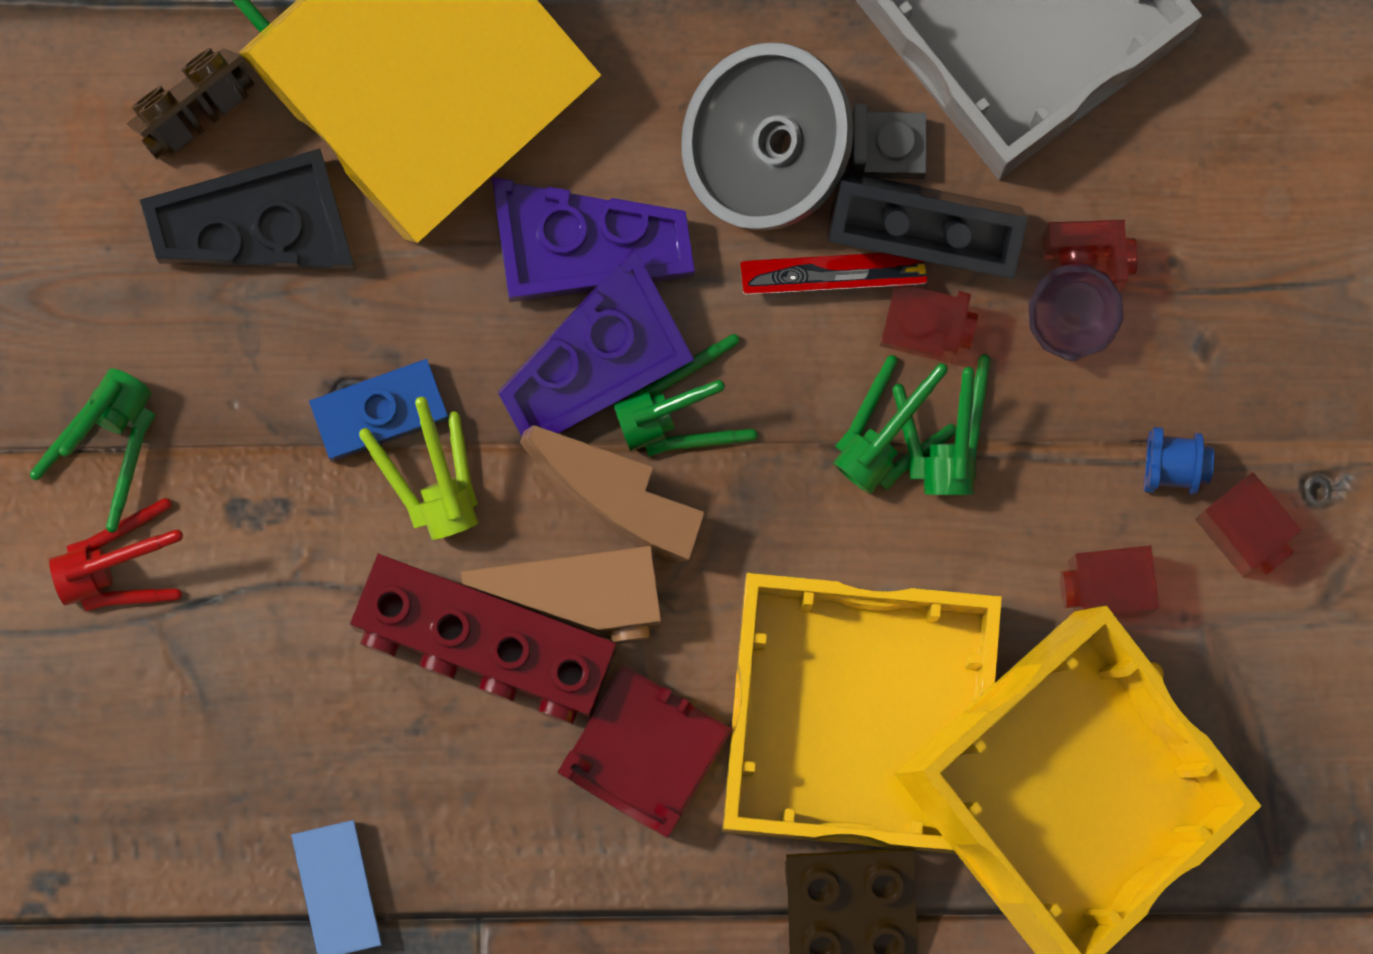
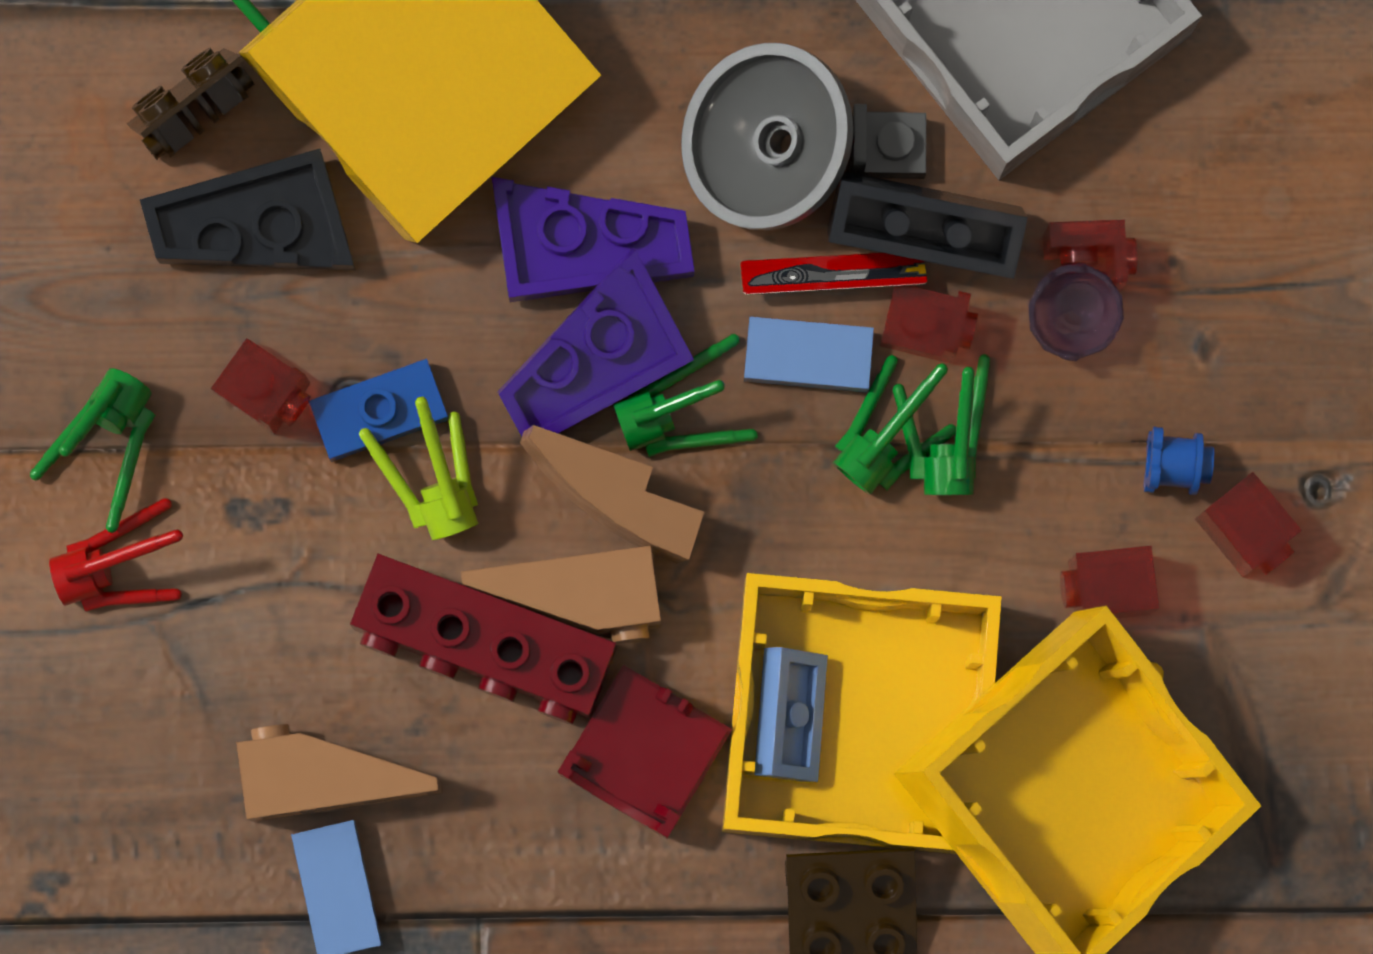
(263, 387): none -> clear red bracket
(306, 775): none -> medium nougat slope
(791, 714): none -> medium blue plate
(808, 354): none -> medium blue tile

